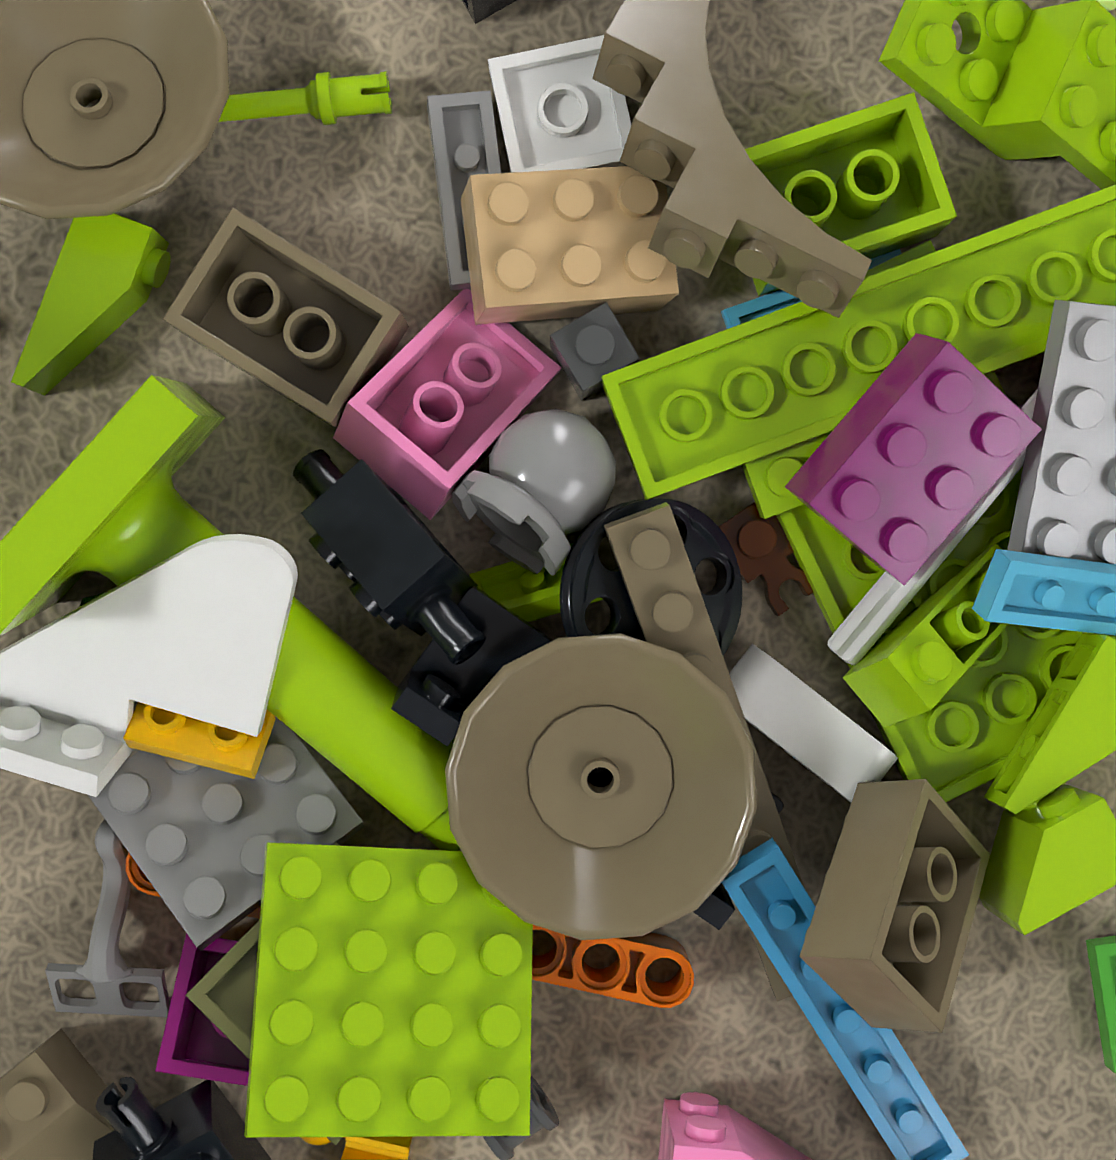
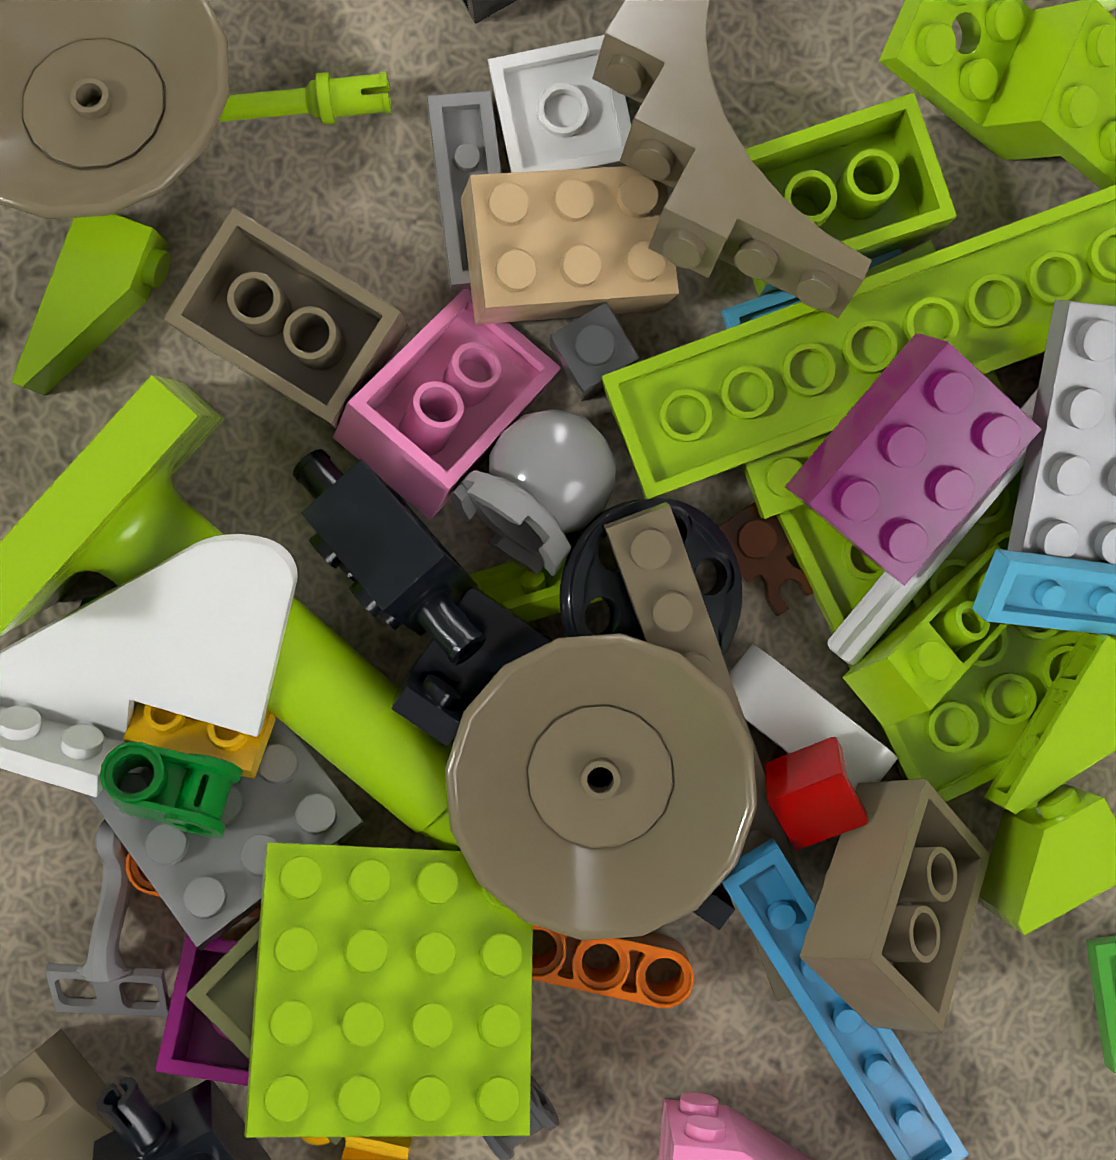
(185, 790): none -> green piece
(813, 794): none -> red panel

